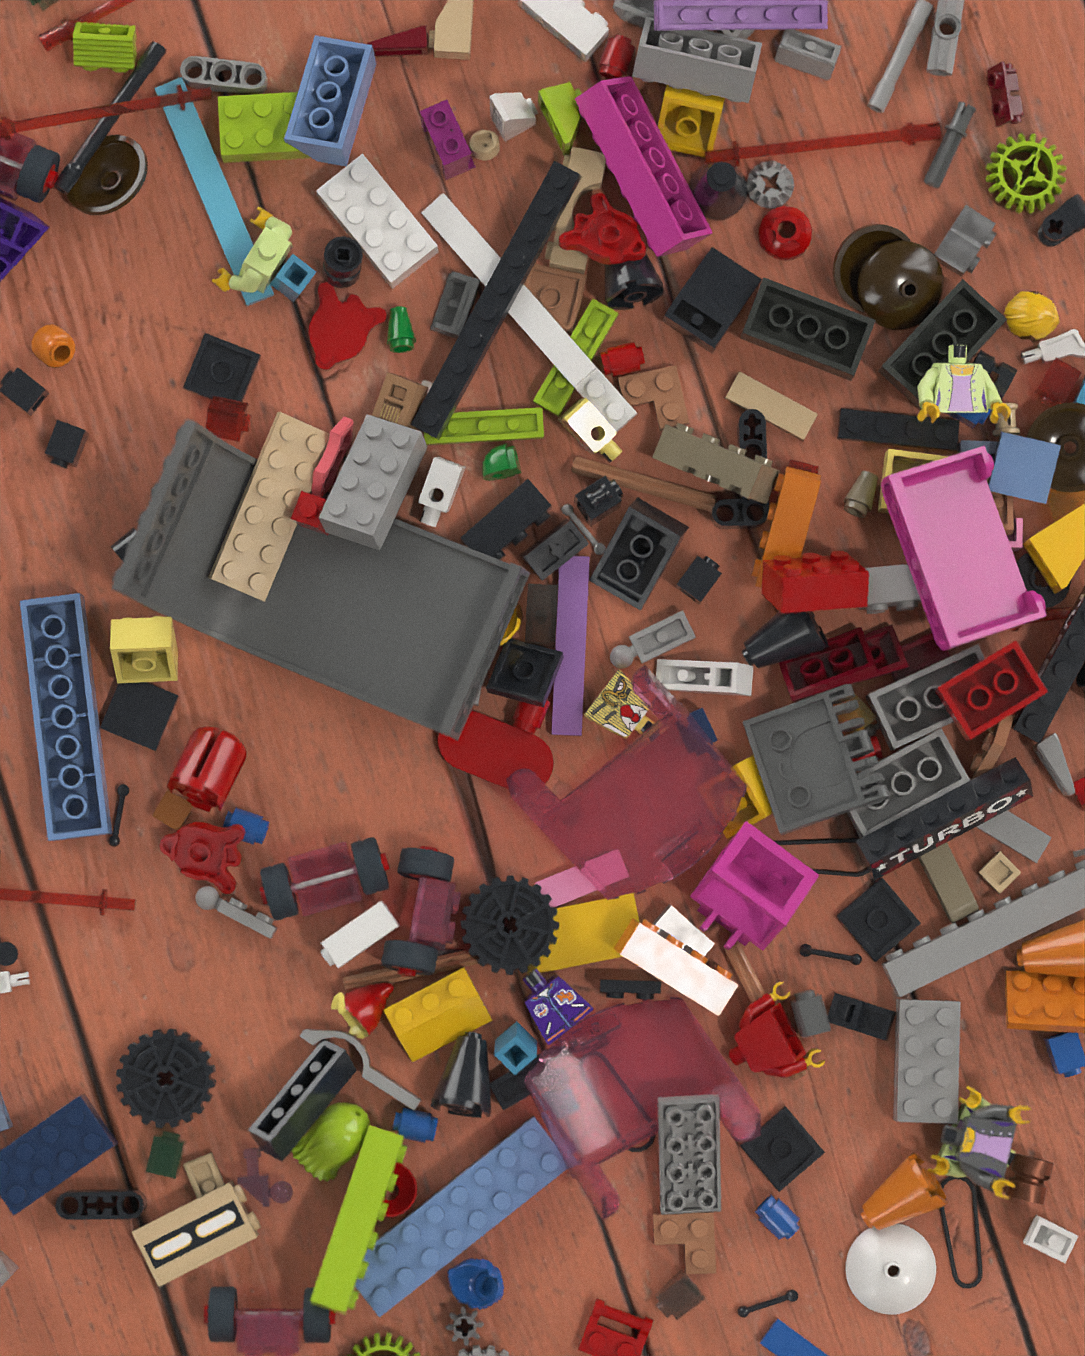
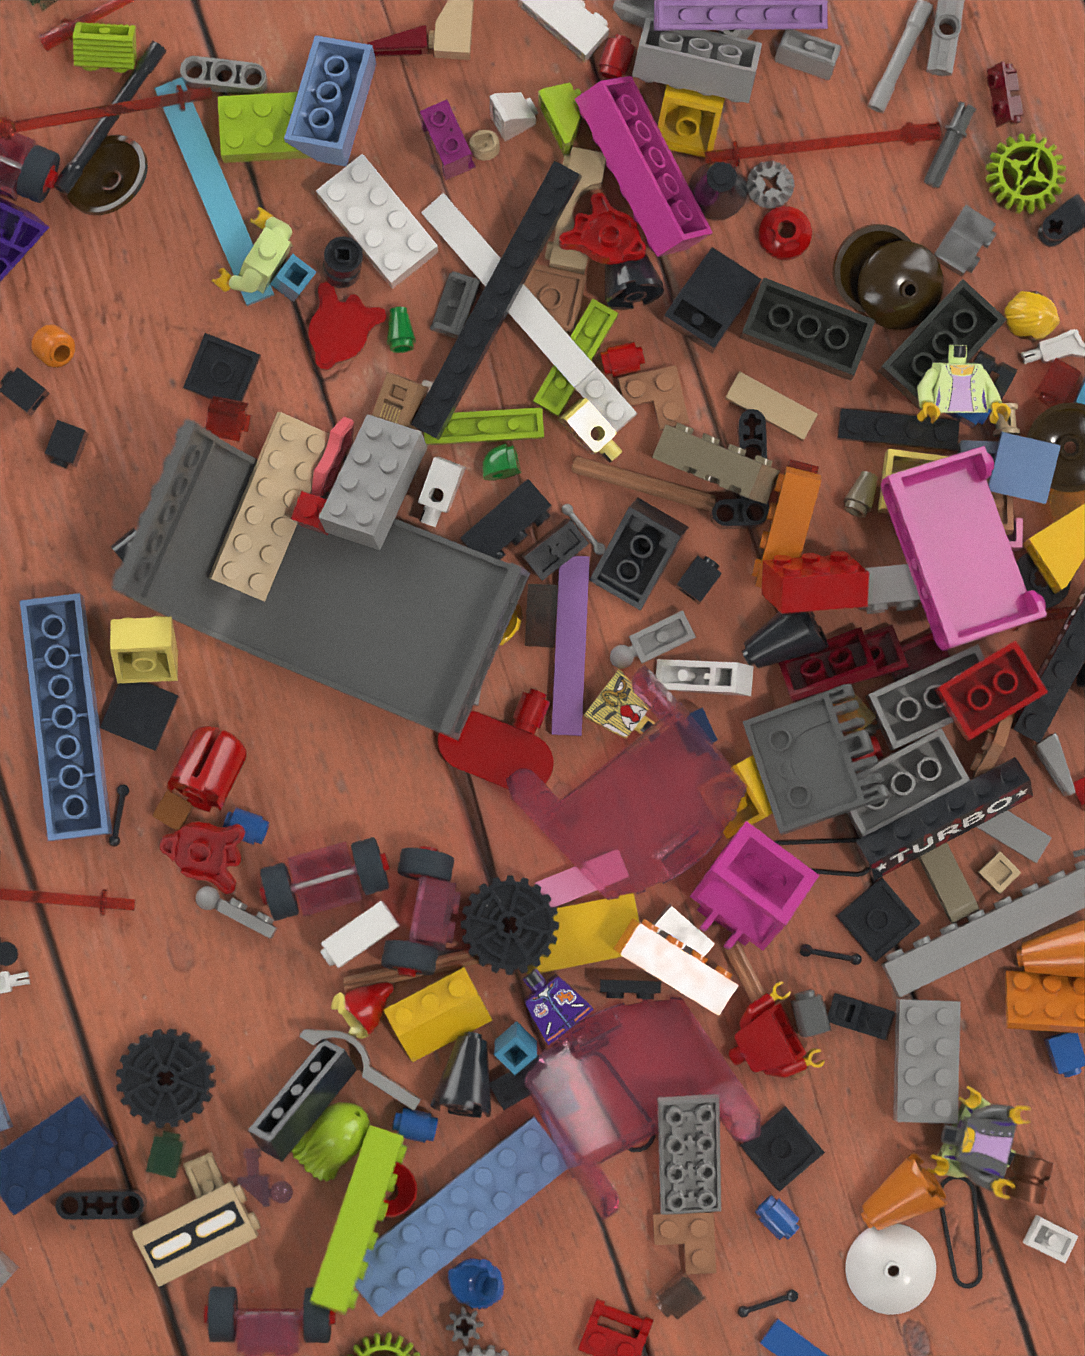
(525, 672): black tile -> none
(599, 500): black brick -> none

